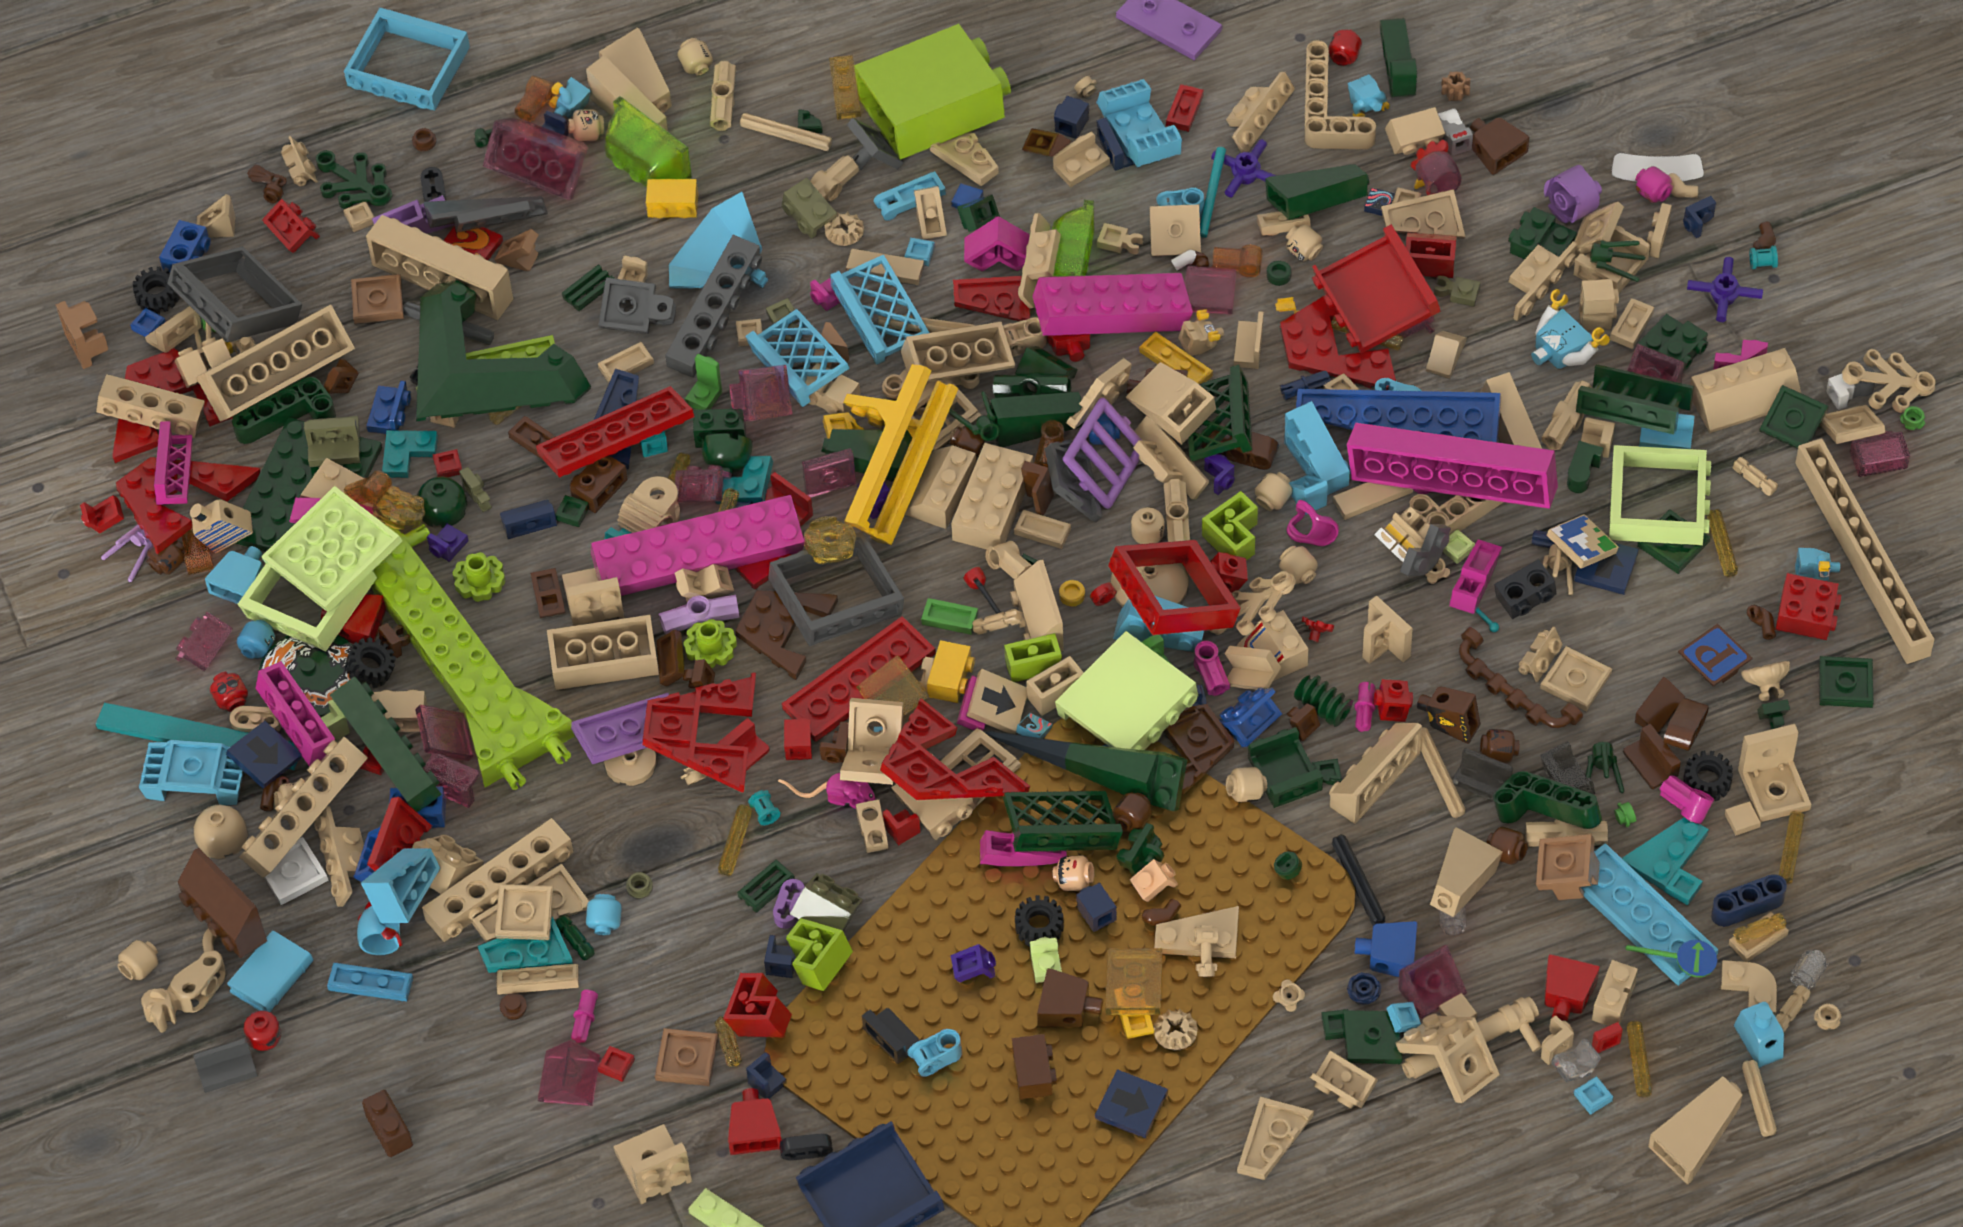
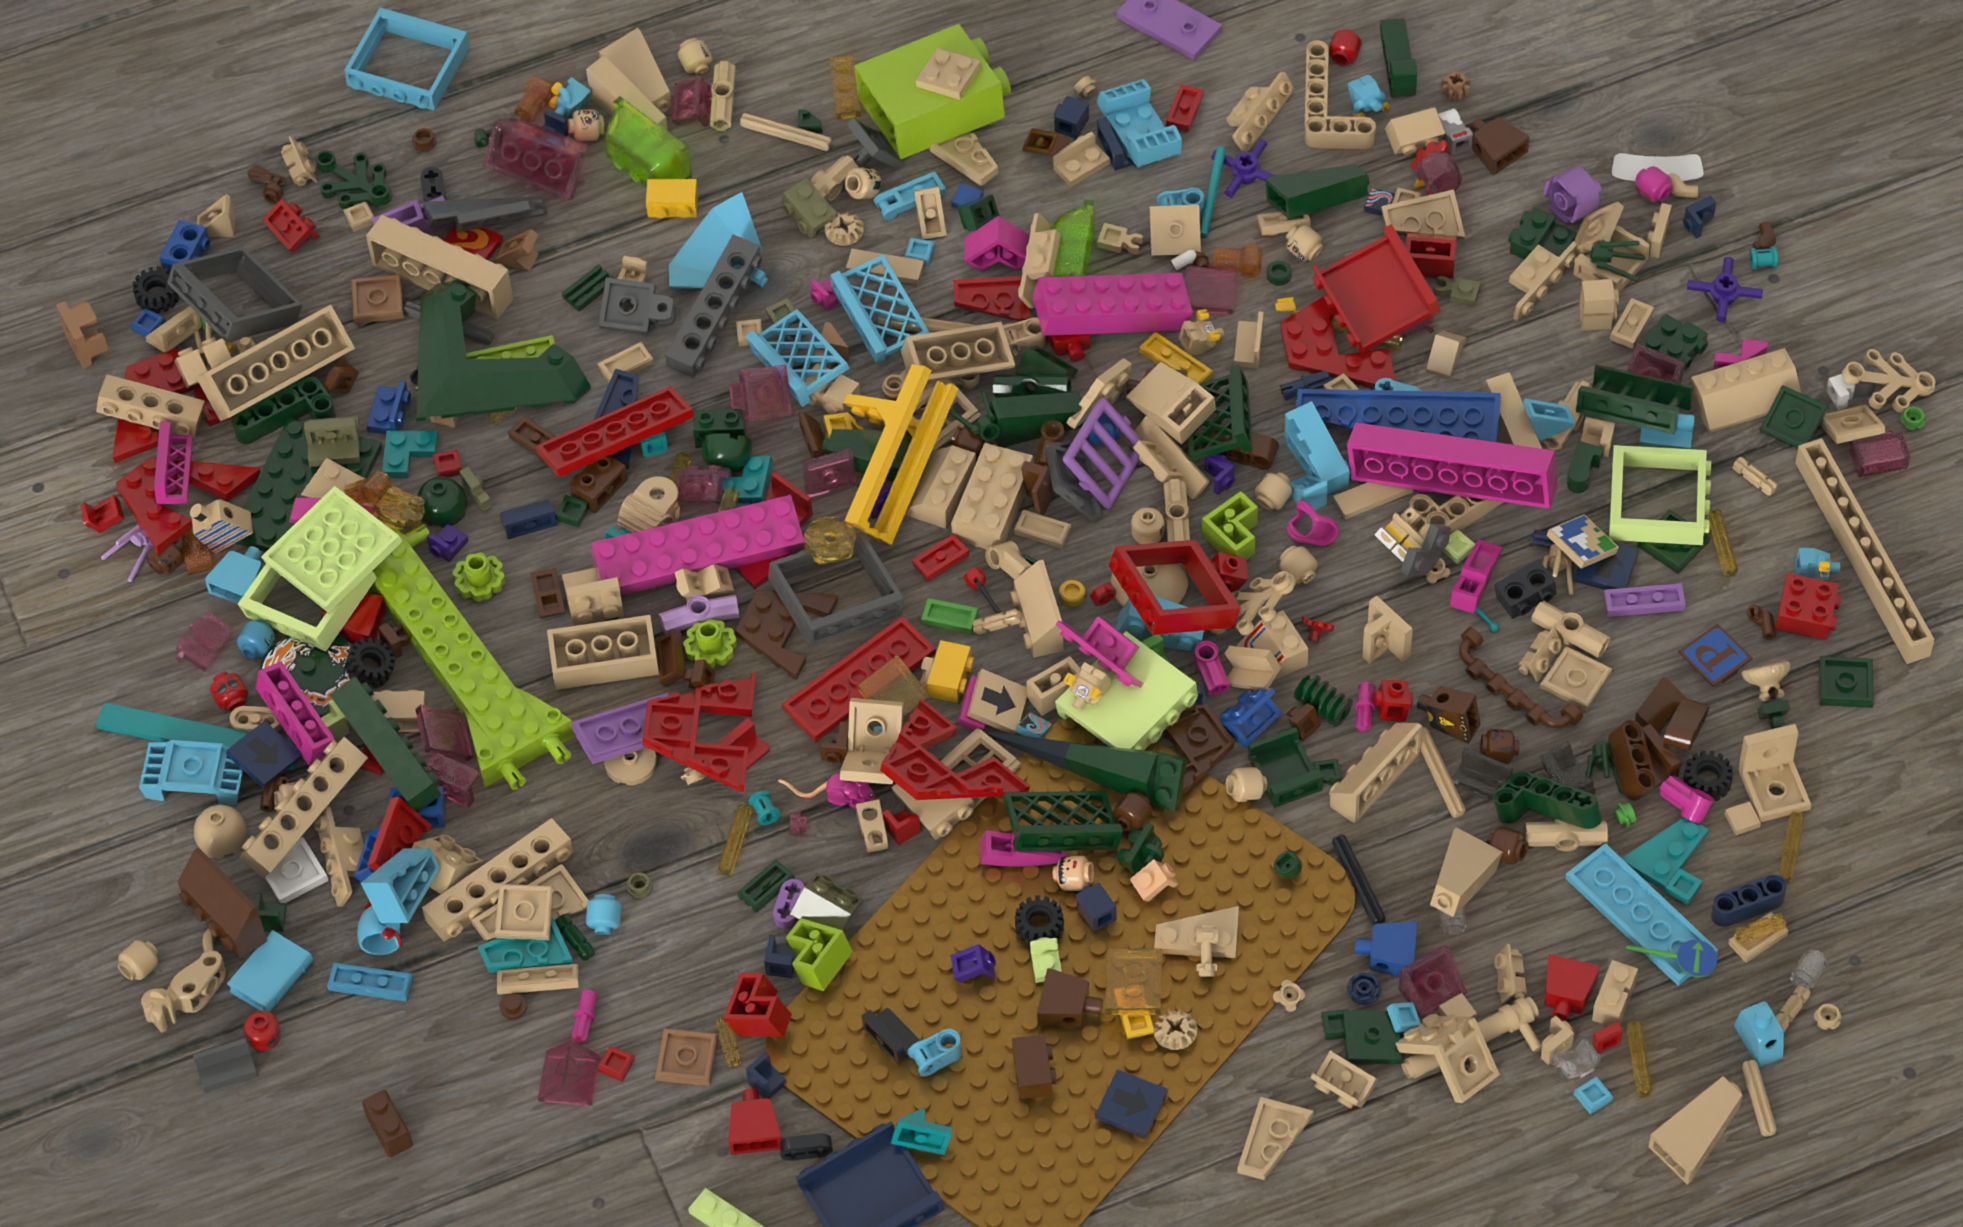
(271, 914): none -> dark green panel
(658, 1172): tan bracket -> none
(692, 101): none -> clear pink bracket
(708, 386): bright green bracket -> none
(797, 739): red panel -> none
(797, 823): none -> clear pink plate
(812, 434): none -> reddish brown slope
(863, 183): none -> tan head
(917, 1134): none -> teal slope
(940, 557): none -> red plate
(948, 73): none -> tan plate
(1031, 656): lime brick -> none
(1088, 685): none -> tan piece
(1106, 644): none -> dark pink bracket
(1161, 915): reddish brown arm -> none
(1508, 965): none -> tan hinge
(1548, 417): none -> medium azure slope
(1563, 338): torso -> none
(1567, 865): medium nougat panel -> none
(1582, 635): none -> tan piece
(1632, 760): none -> reddish brown beam
(1644, 600): none -> medium lavender plate
(1750, 978): tan plate -> none

